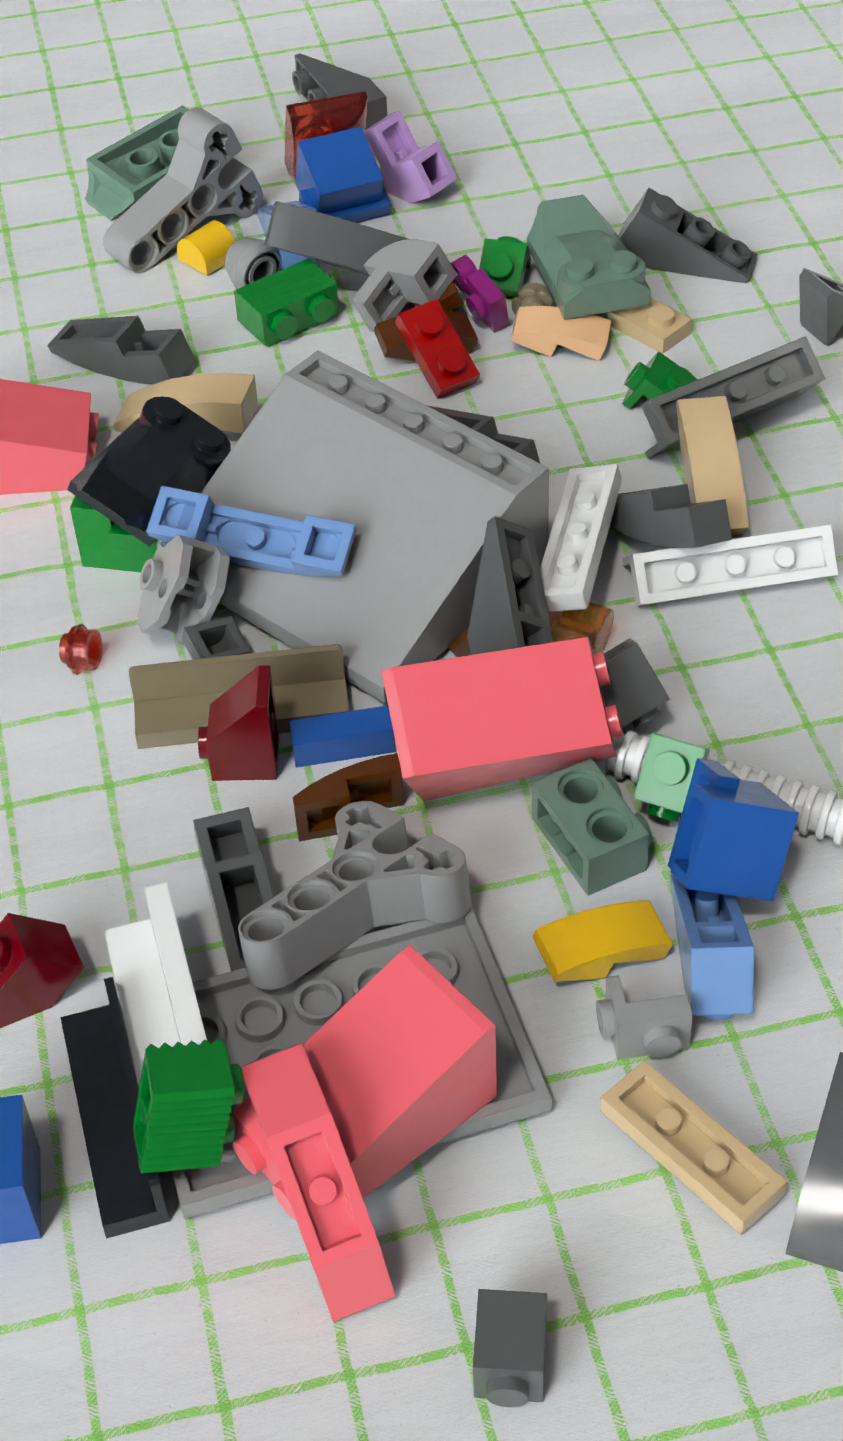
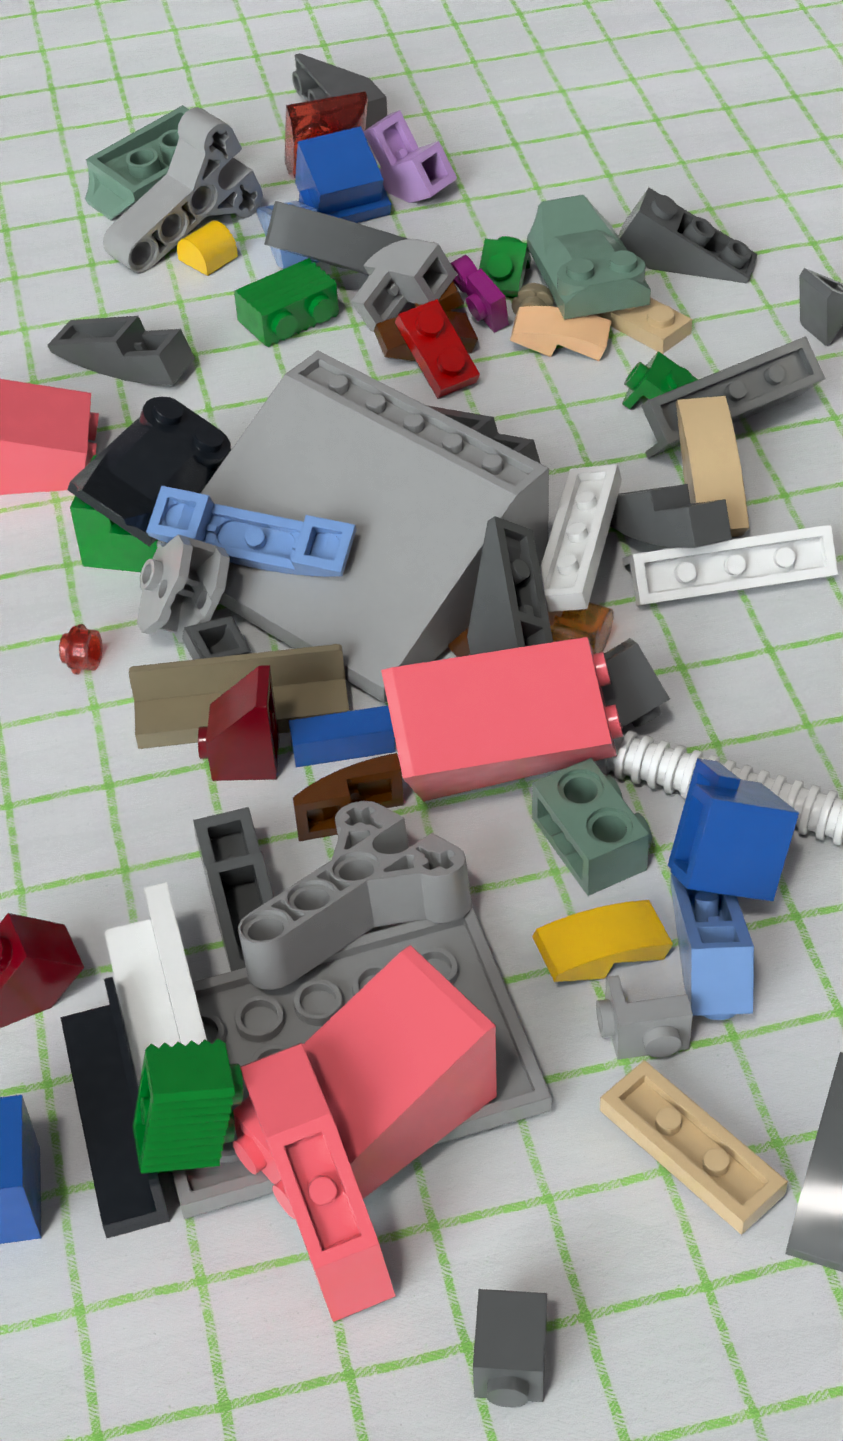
(219, 398): tan slope -> none
(250, 261): light grey cone -> none
(667, 775): bracket -> none

